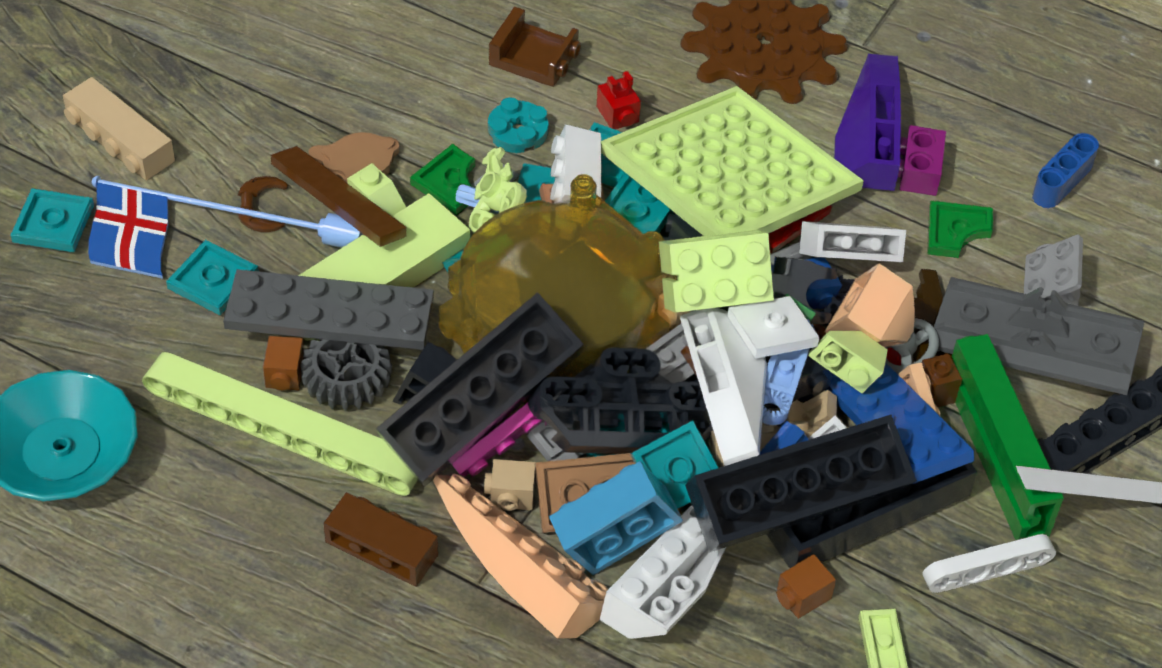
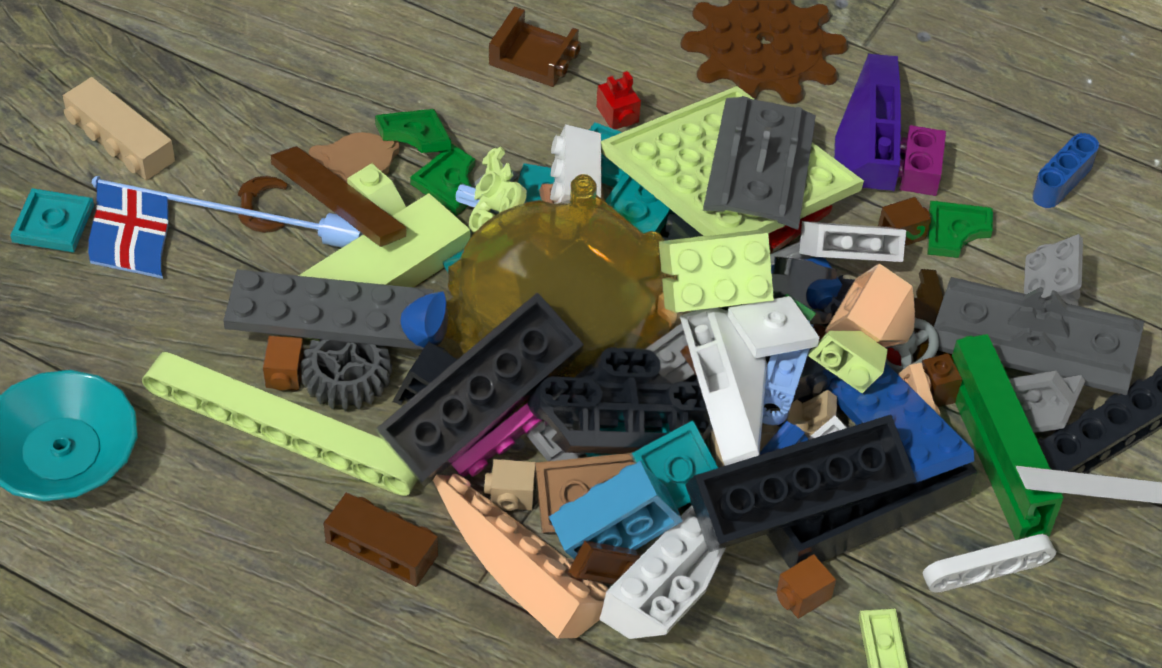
(208, 276): teal plate -> none
(417, 128): none -> green tile
(426, 319): none -> blue piece
(512, 112): teal plate -> none
(602, 562): none -> reddish brown tile
(761, 160): none -> dark grey hinge
(907, 216): none -> reddish brown brick
(1047, 398): none -> light grey bracket

